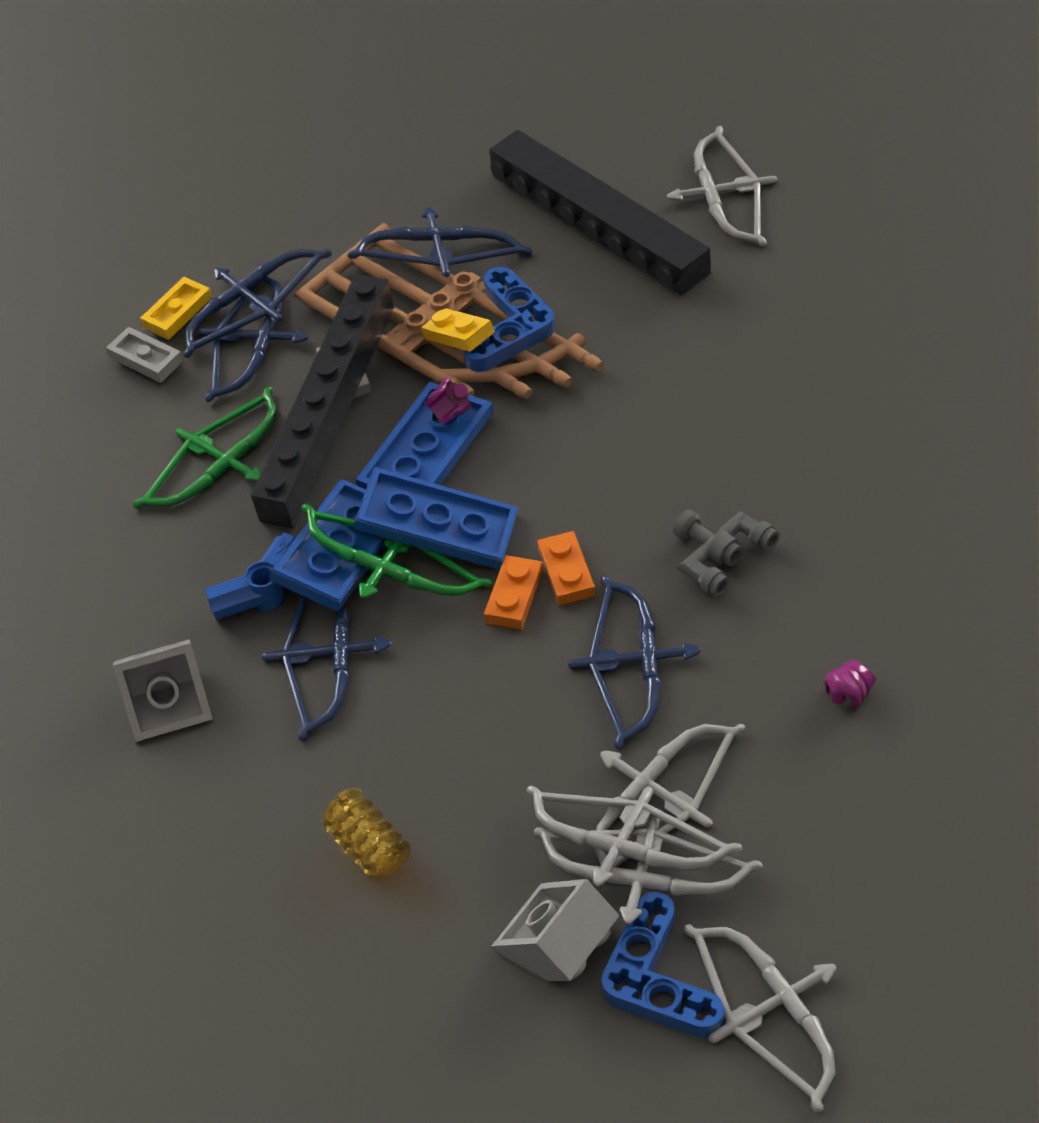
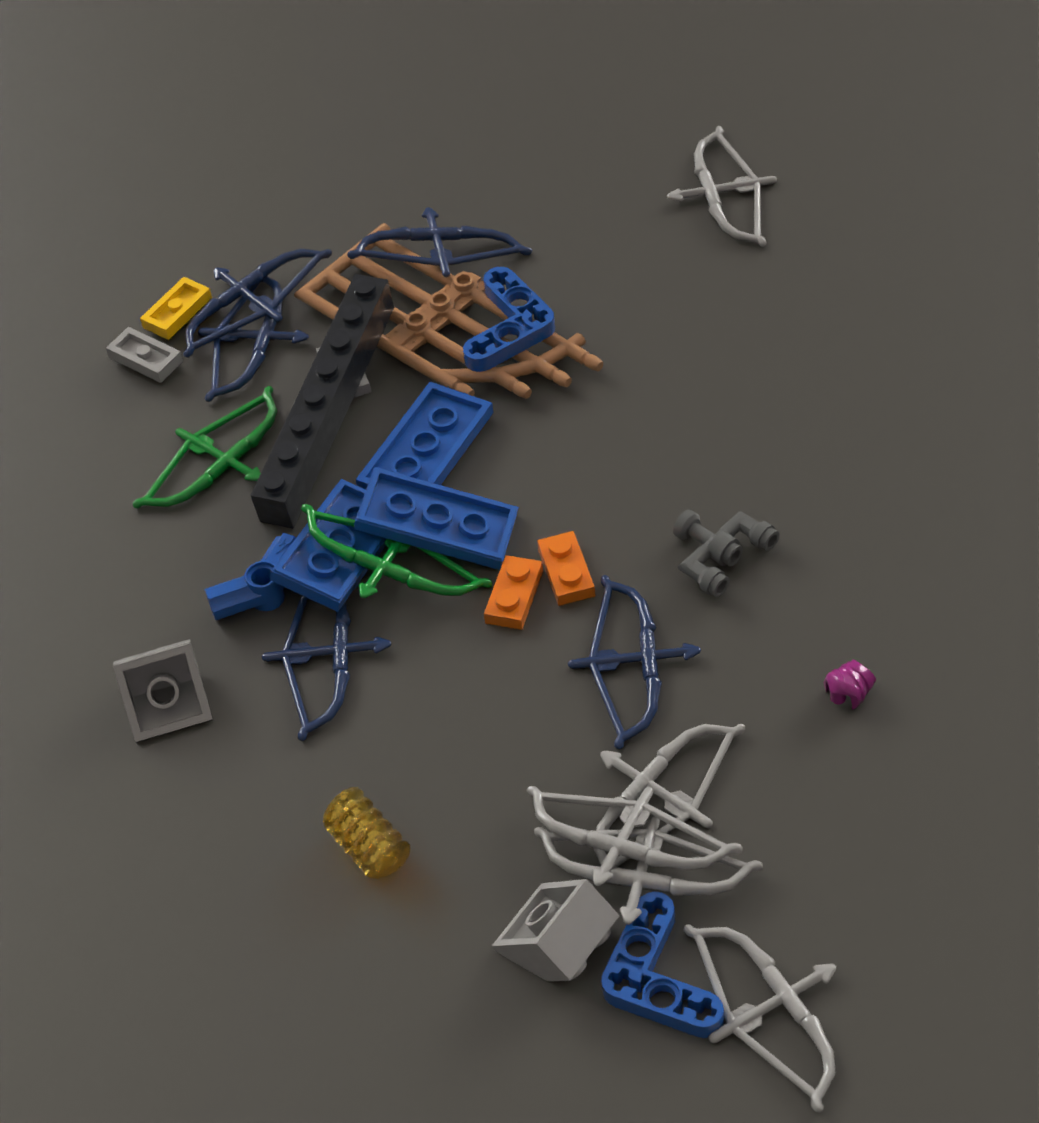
(449, 401): magenta arm -> none
(457, 329): yellow plate -> none
(601, 212): black brick -> none

